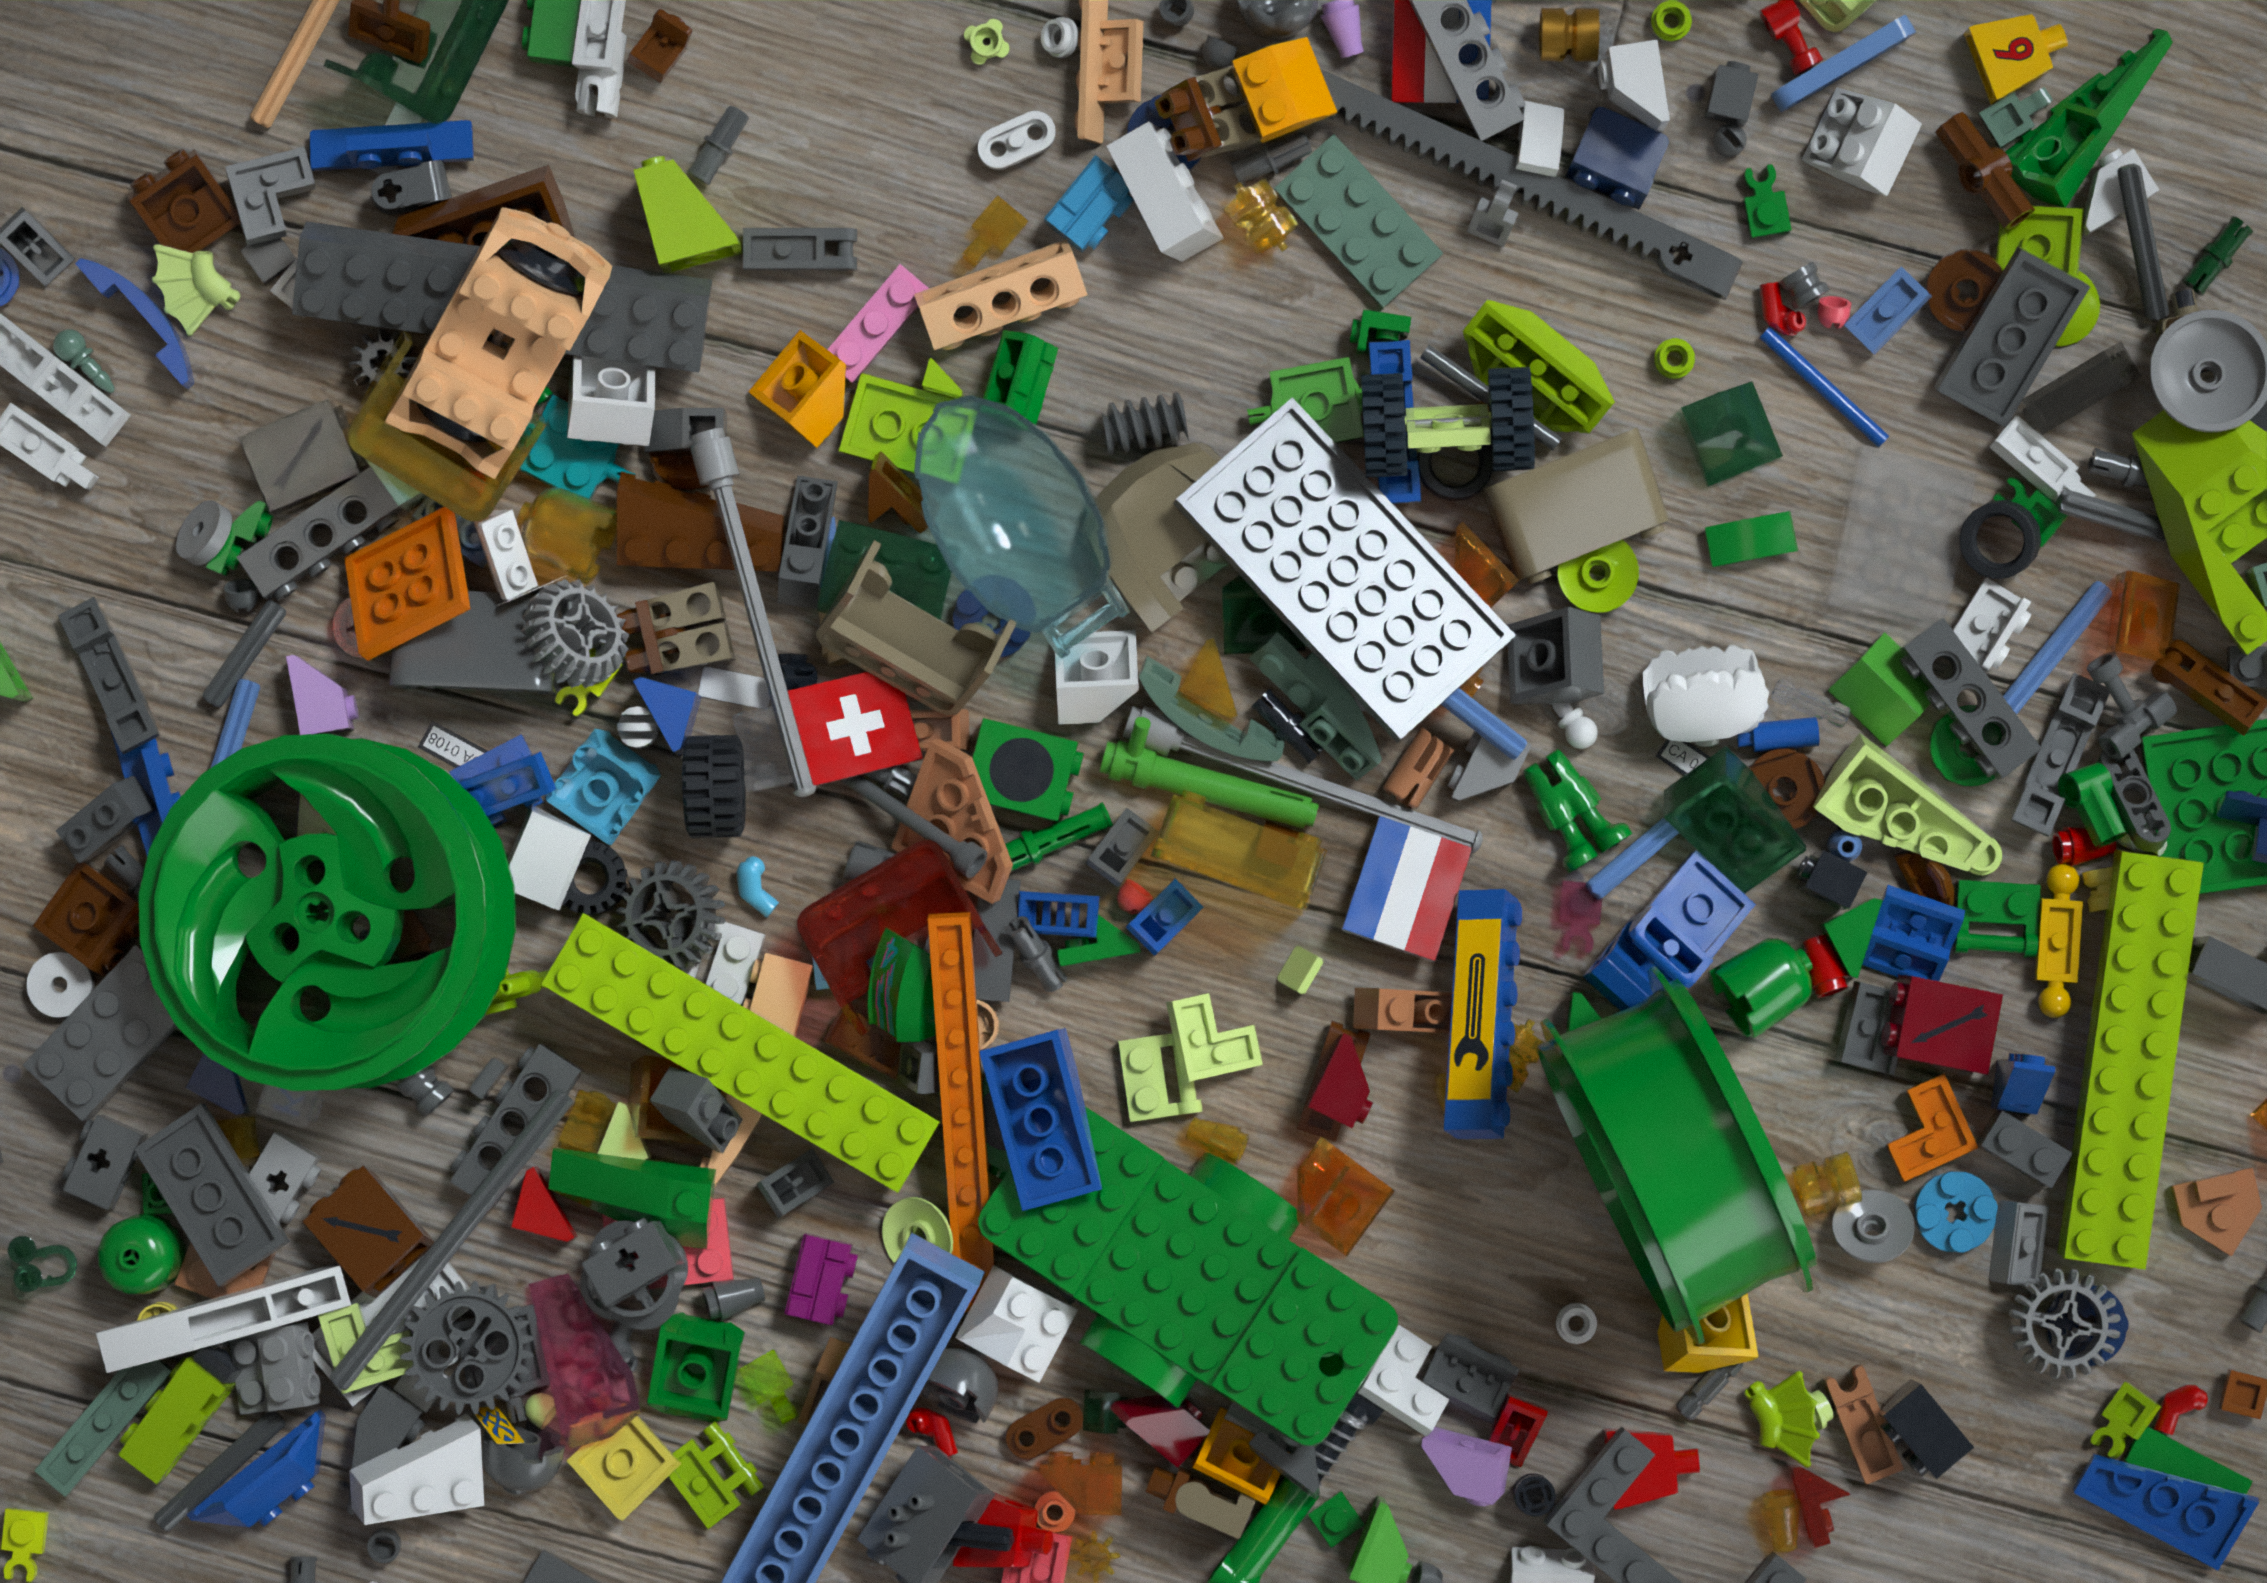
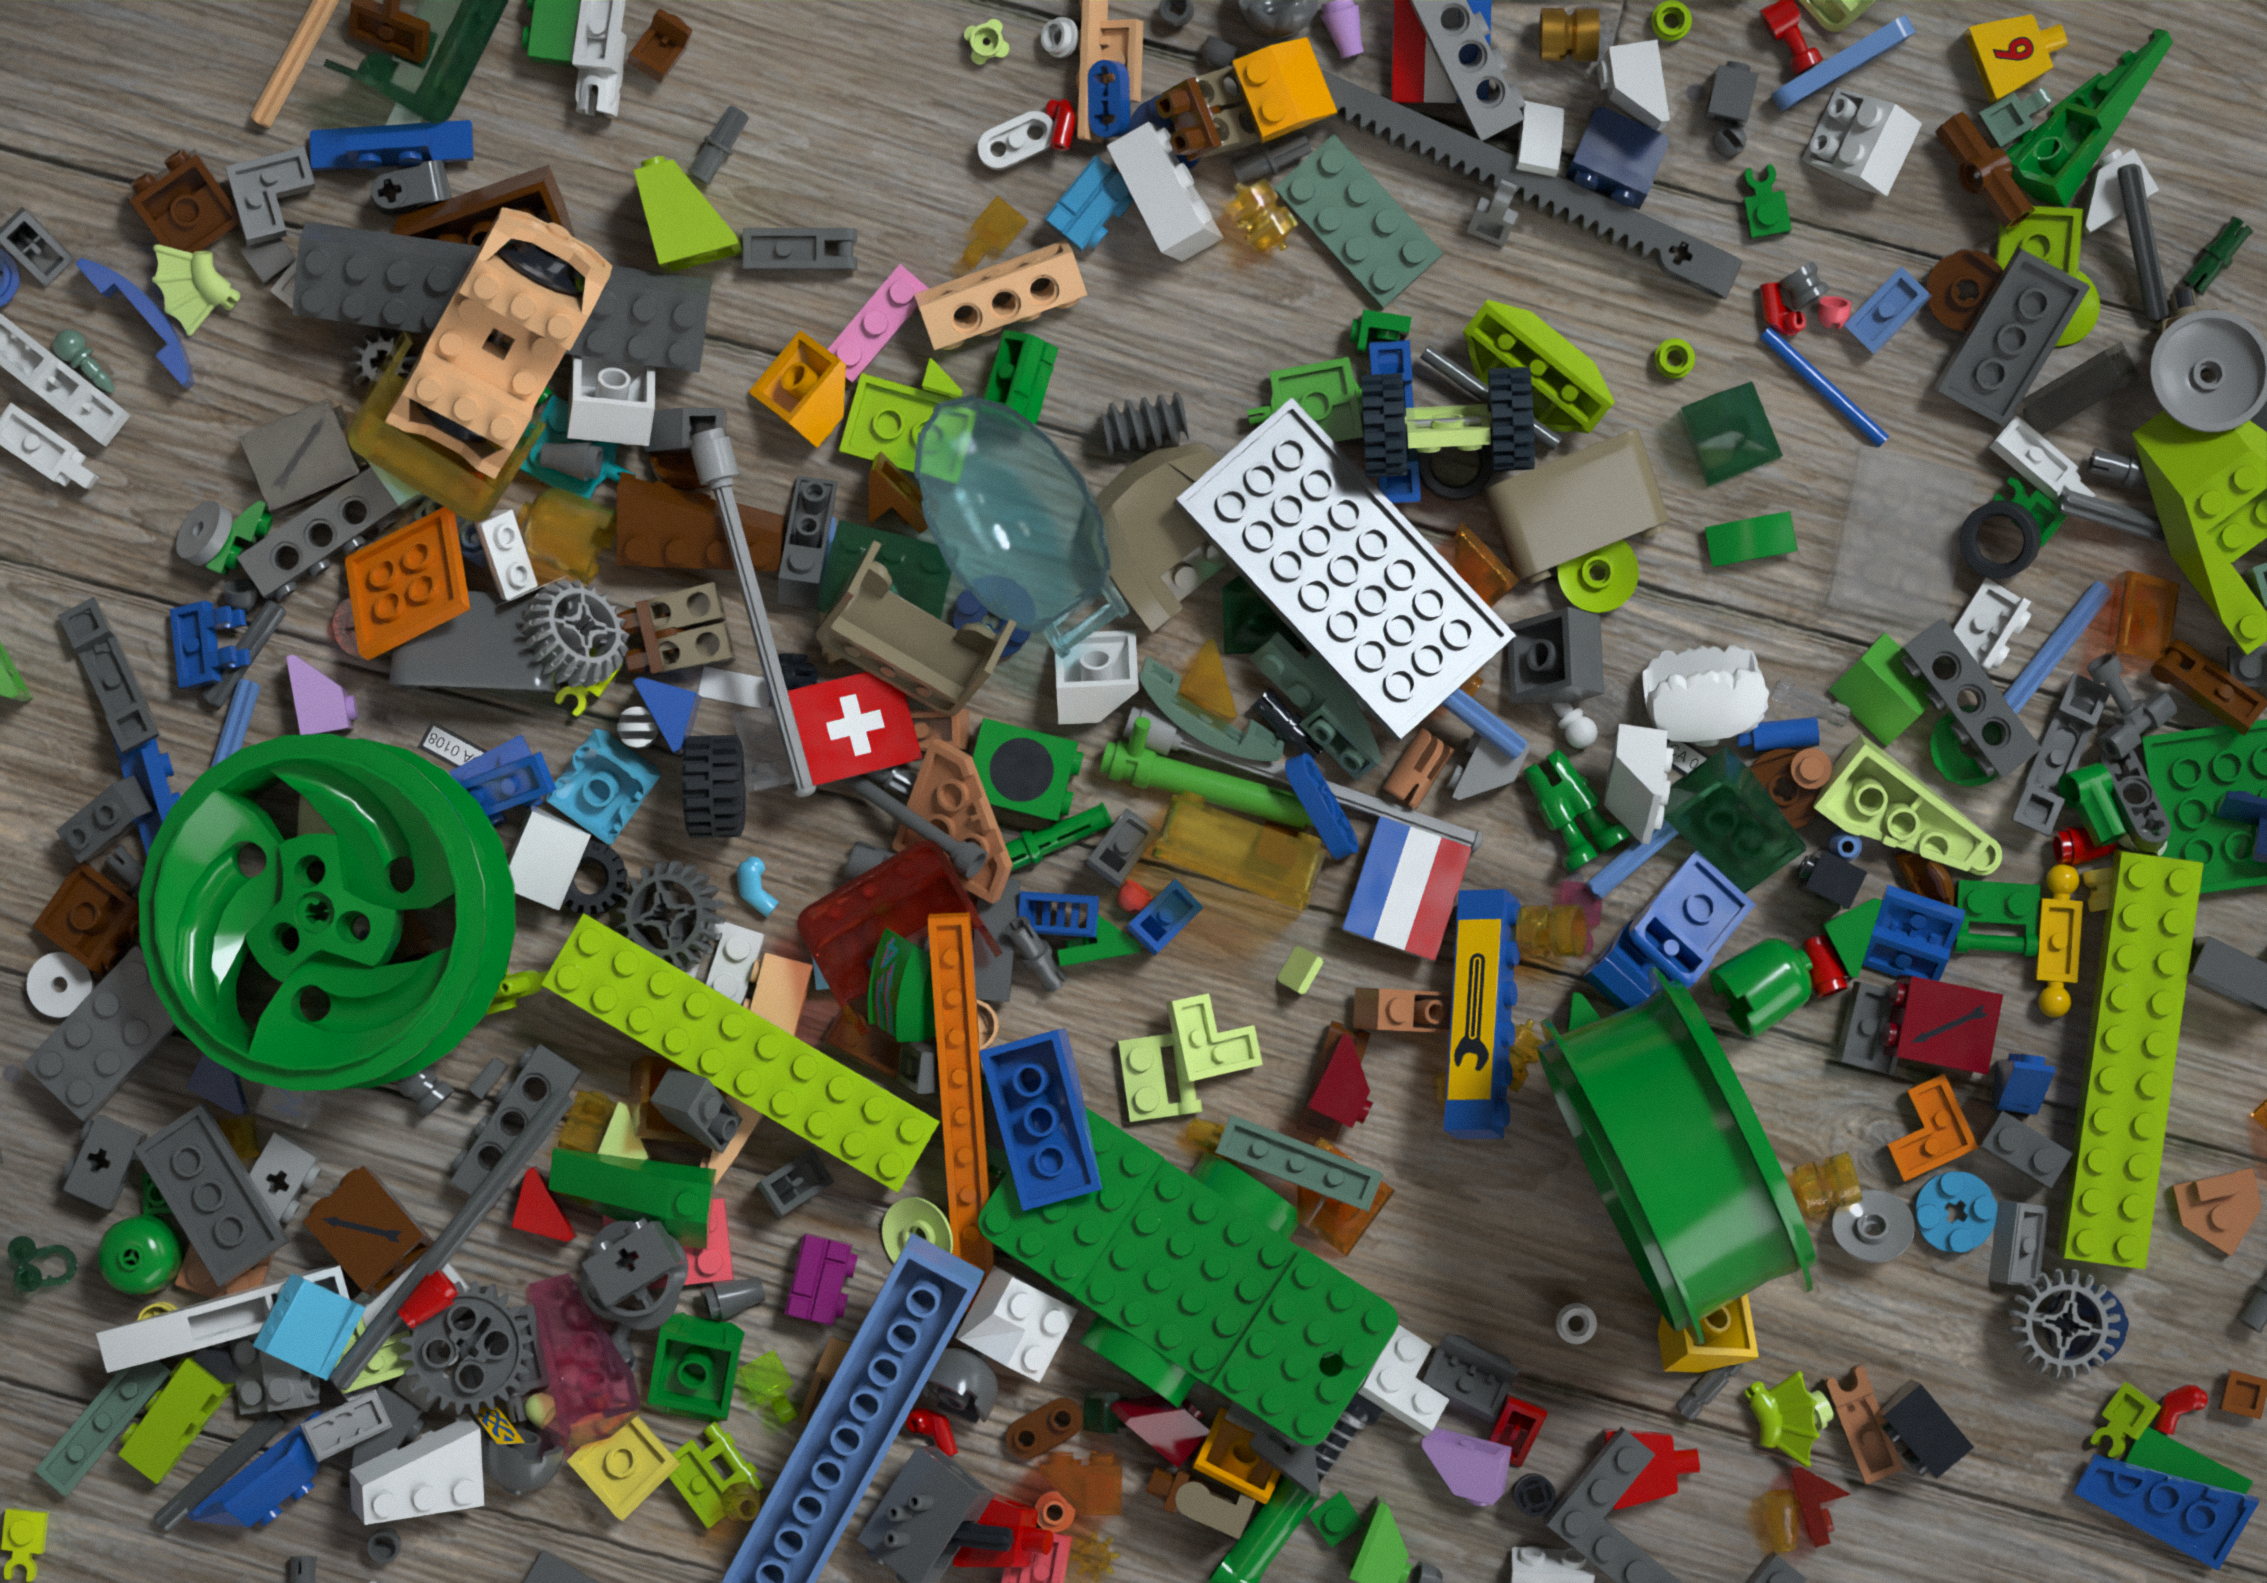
(196, 646): none -> blue plate
(309, 1326): none -> medium azure slope
(345, 1425): none -> light grey plate
(428, 1298): none -> red cone
(574, 459): none -> dark grey cone
(734, 1496): none -> clear yellow cone
(1064, 125): none -> red arm
(1108, 98): none -> blue beam
(1299, 1163): none -> sand green plate
(1321, 806): none -> blue beam
(1548, 931): none -> clear yellow wheel
(1638, 780): none -> white slope
(1811, 768): none -> nougat plate

